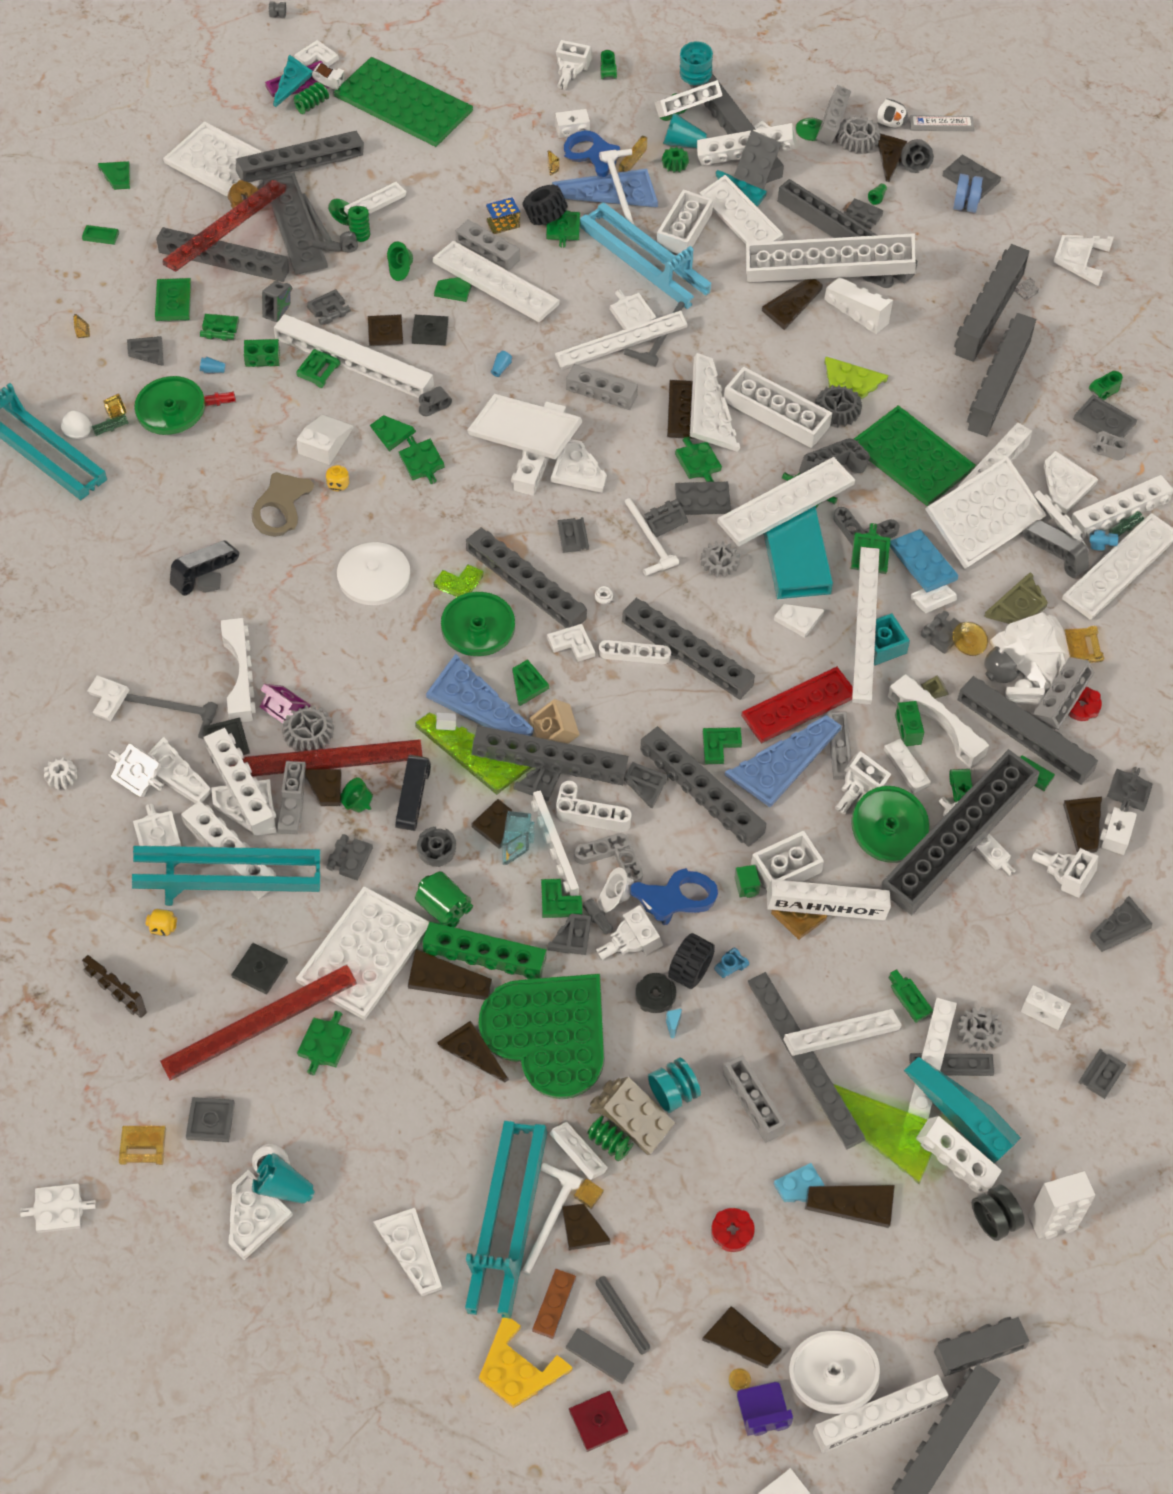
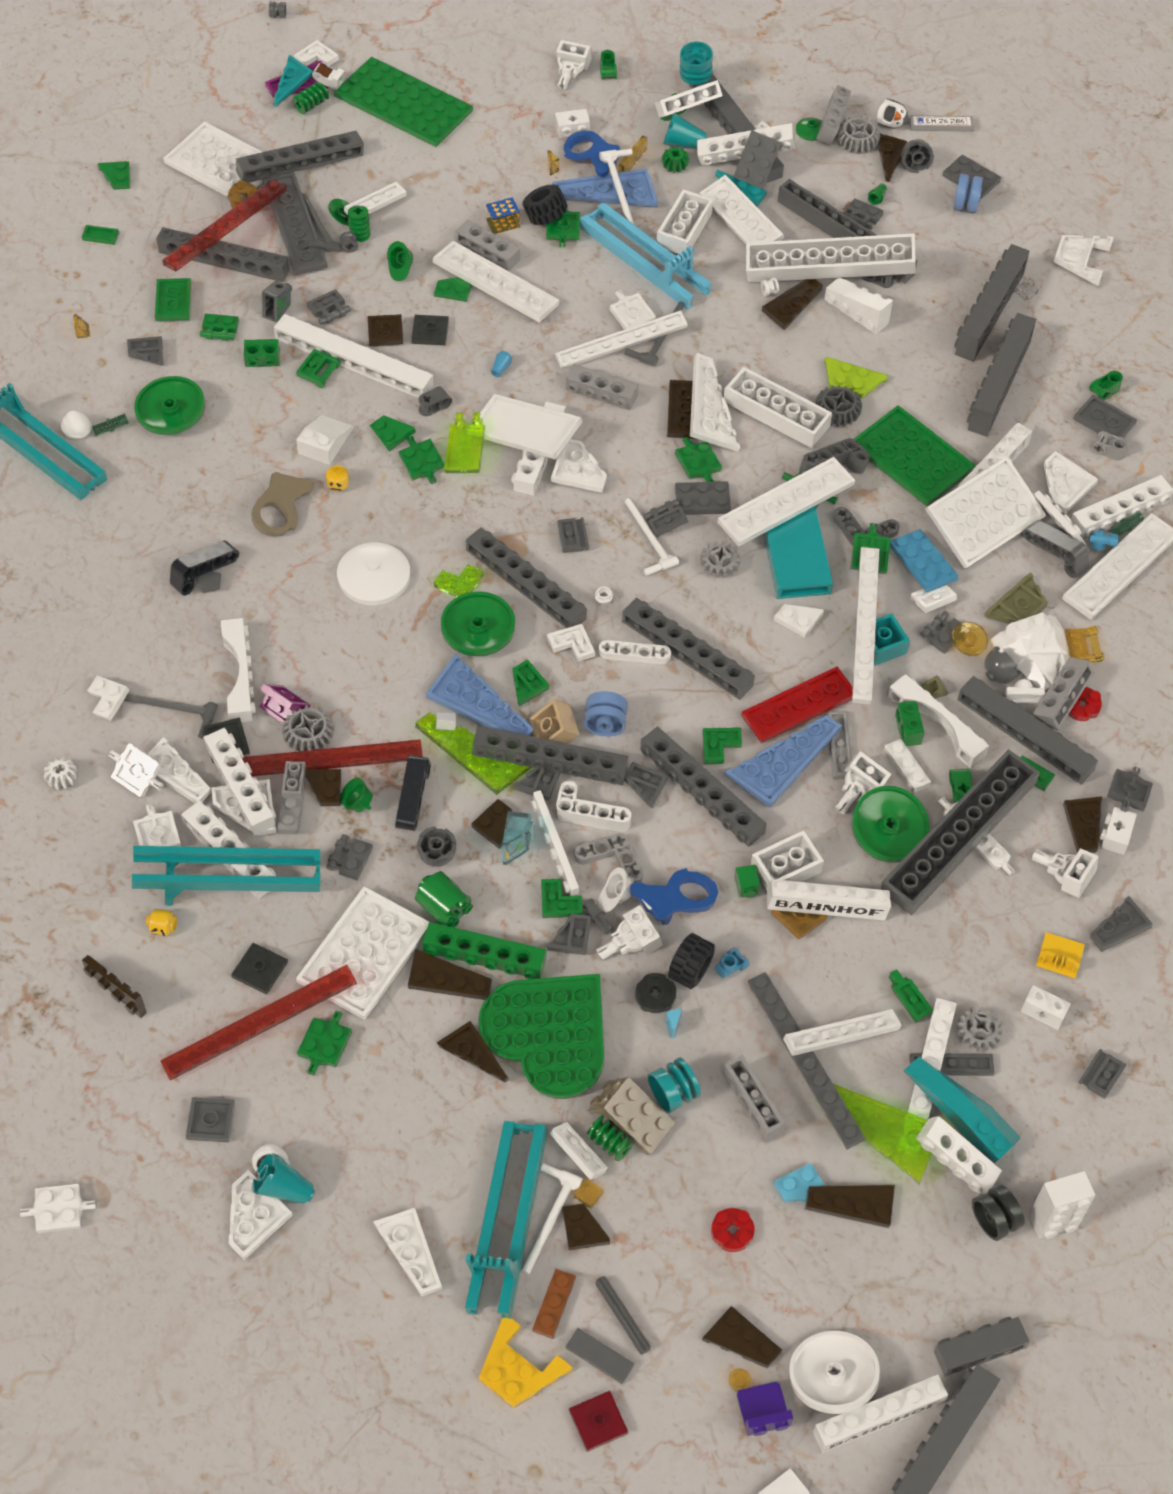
(114, 406): clear yellow slope -> none
(142, 1138): clear yellow plate -> none
(211, 365): dark azure cone -> none
(218, 399): red pin -> none
(465, 445): none -> clear neon green tile
(605, 713): none -> medium blue wheel
(770, 286): none -> white wheel
(1060, 955): none -> yellow hinge

